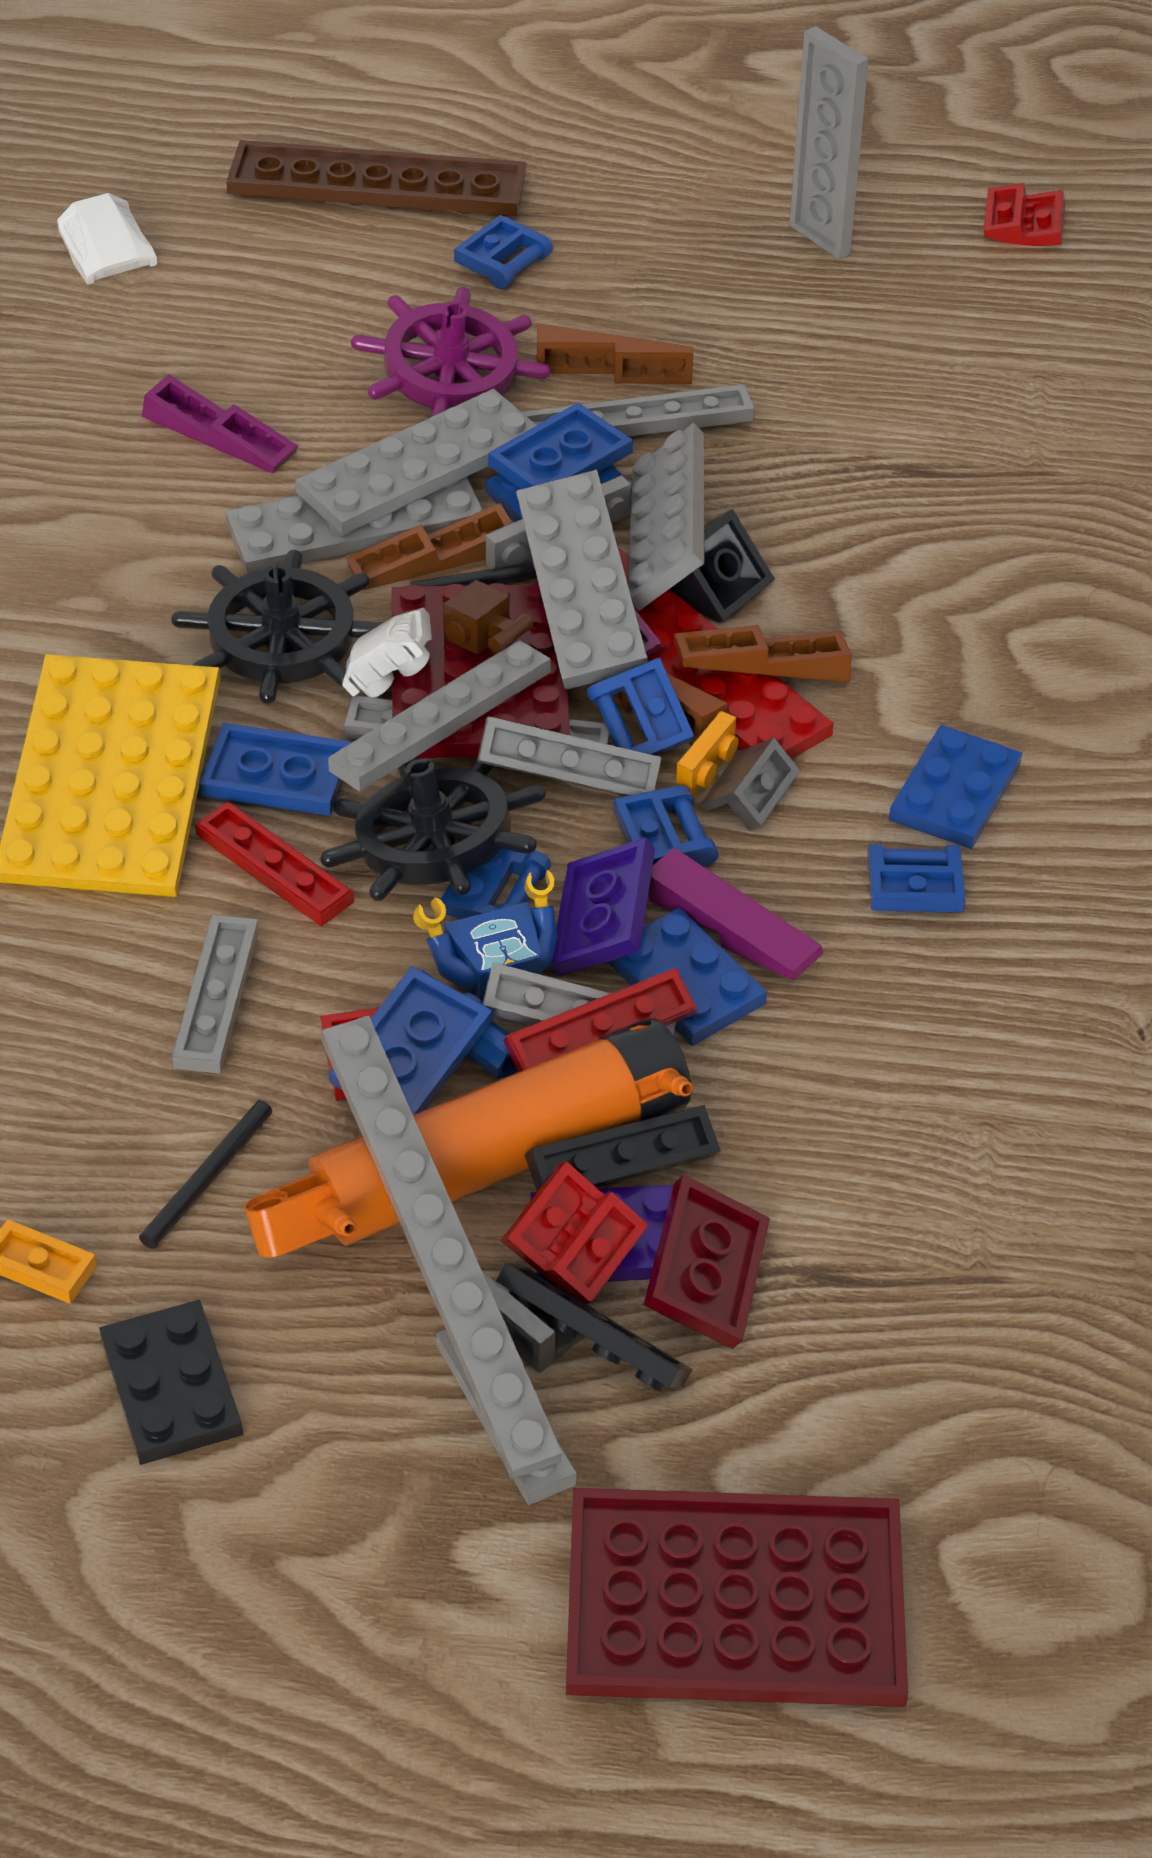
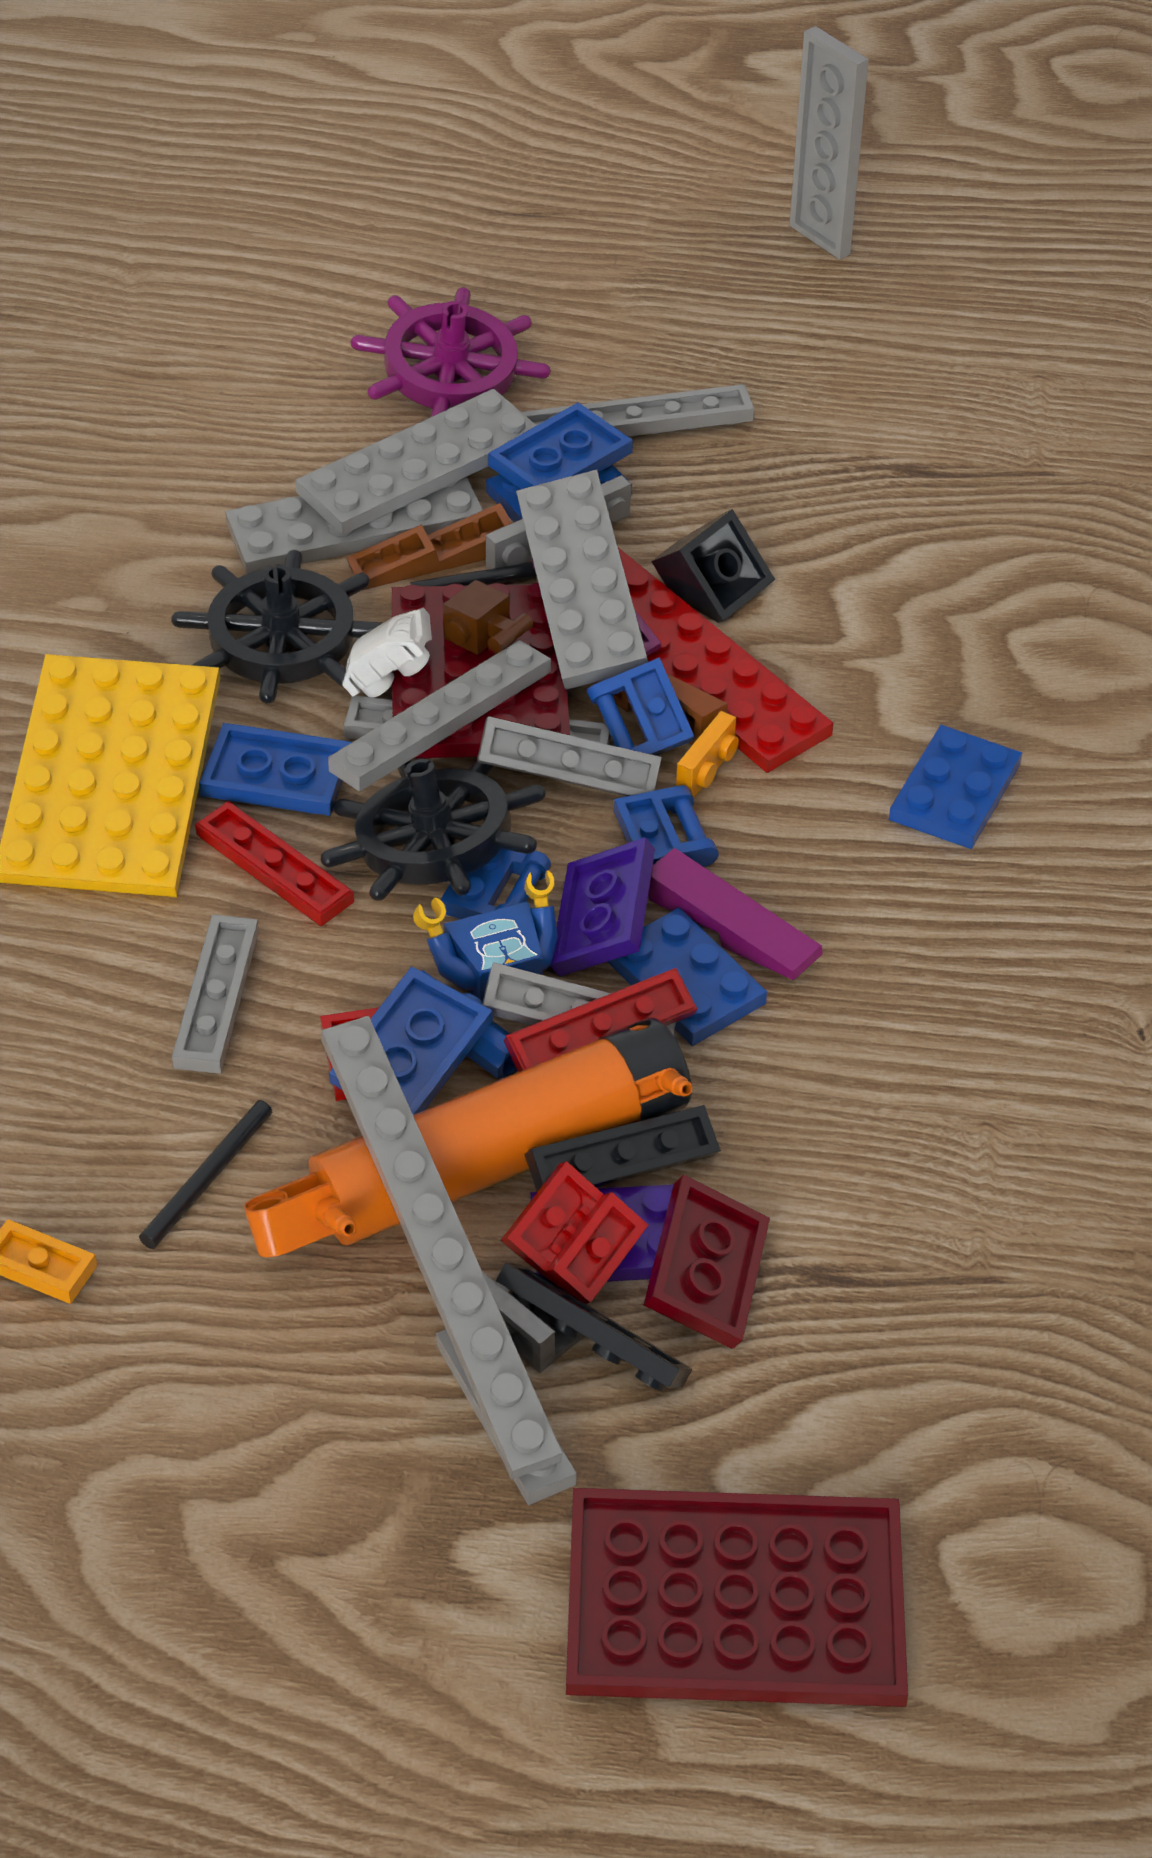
(104, 237): white slope -> none
(170, 1382): black plate -> none
(229, 431): magenta slope -> none
(377, 178): reddish brown plate -> none
(495, 243): blue plate -> none
(601, 353): dark orange slope -> none
(666, 516): light grey plate -> none
(747, 651): dark orange slope -> none
(753, 782): flat silver panel -> none
(916, 879): blue plate -> none
(1024, 218): red slope -> none

